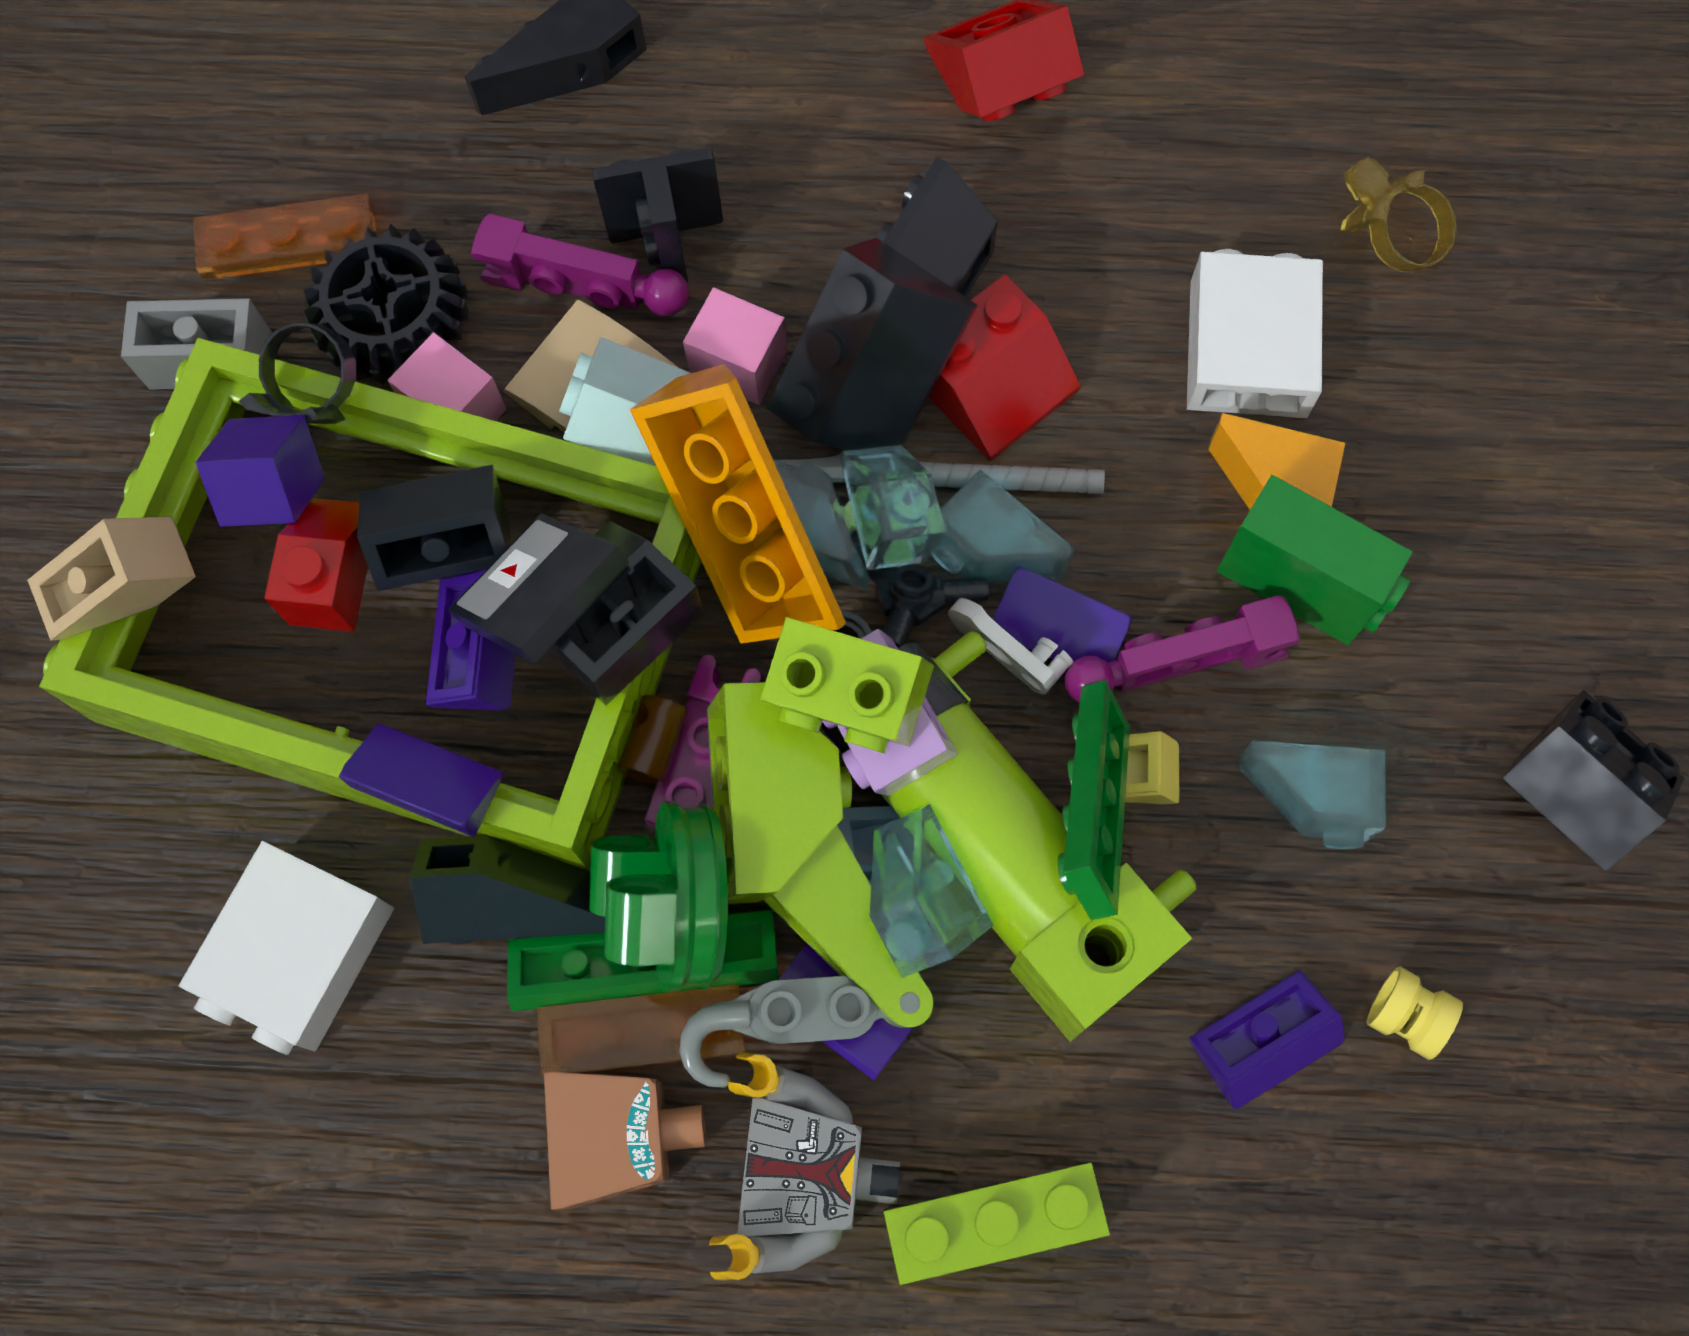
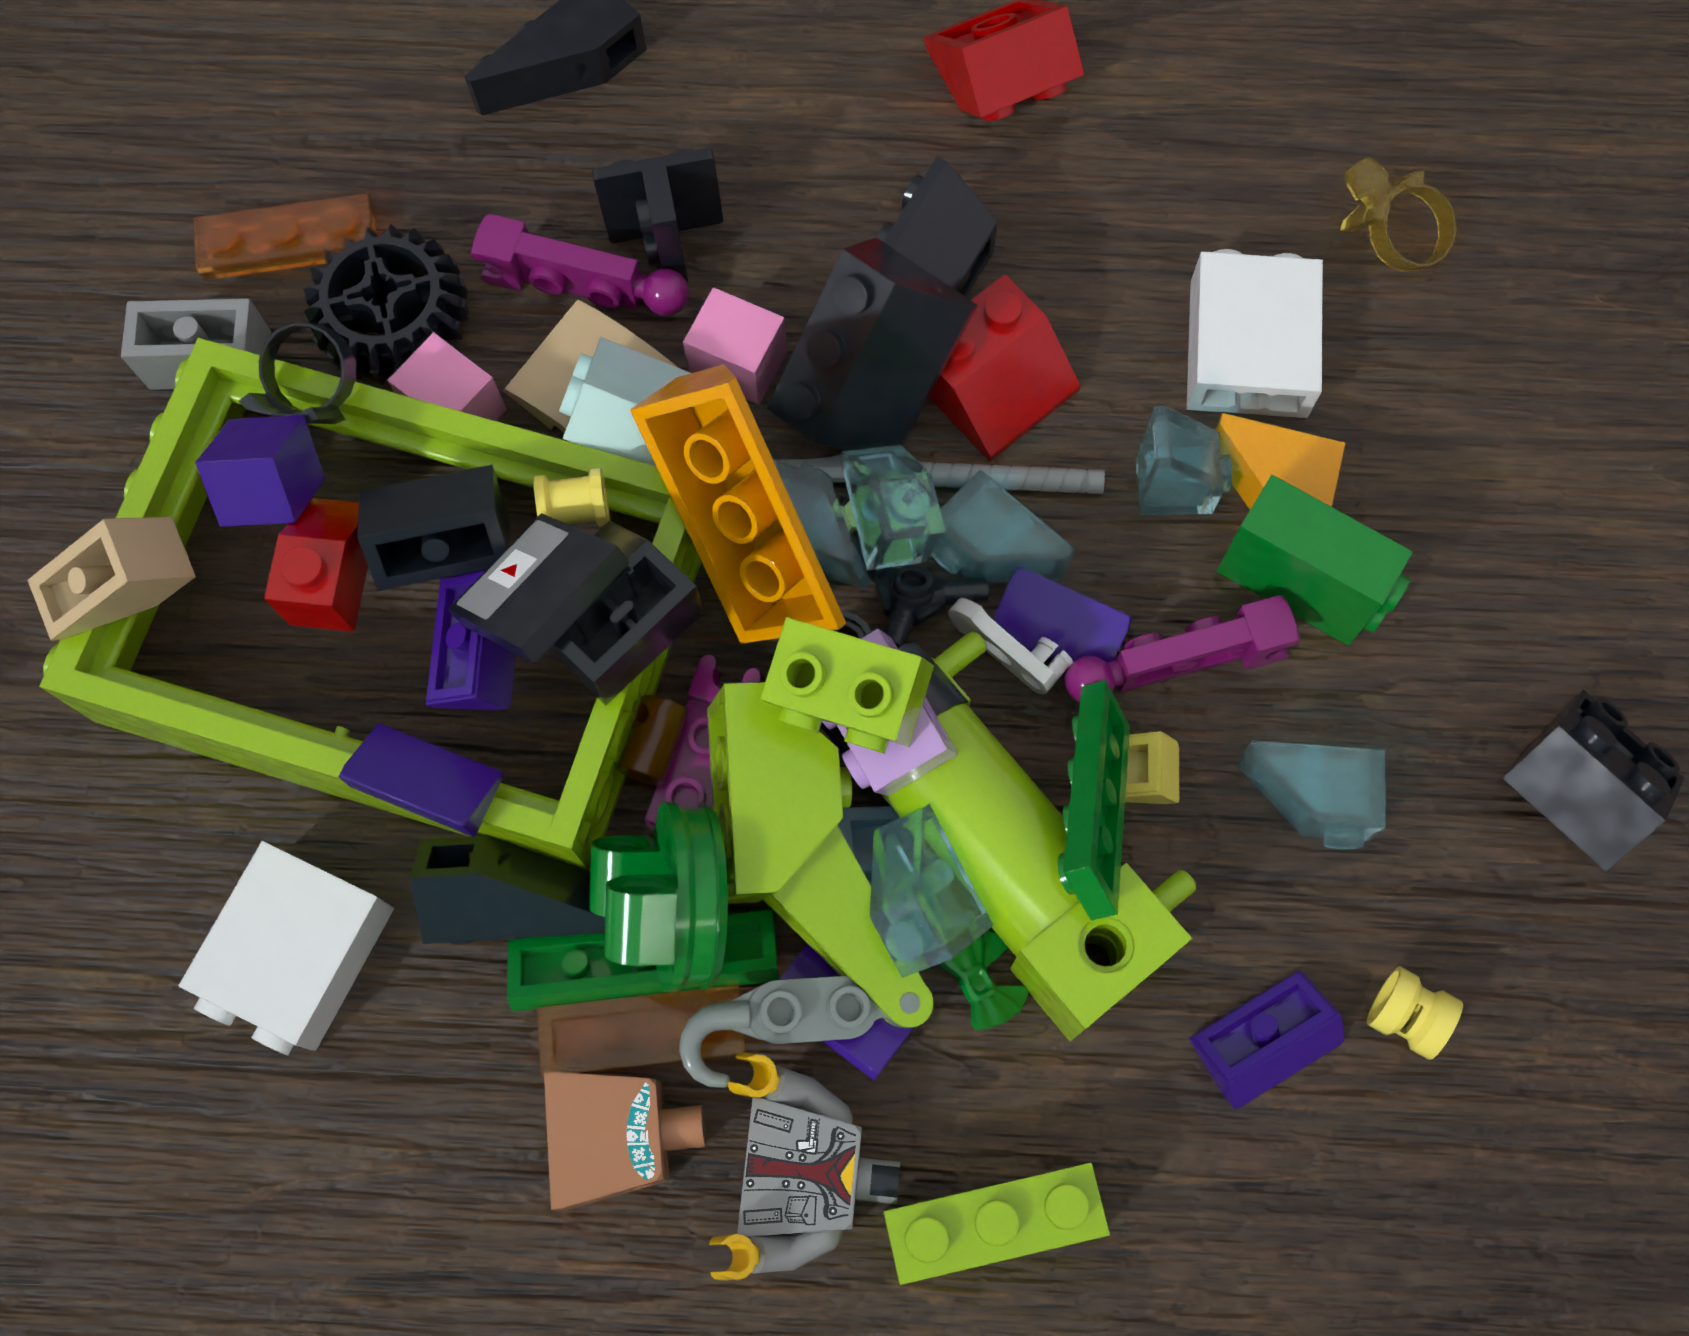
(573, 498): none -> light yellow bush
(989, 1002): none -> green piece
(1180, 466): none -> clear light blue slope

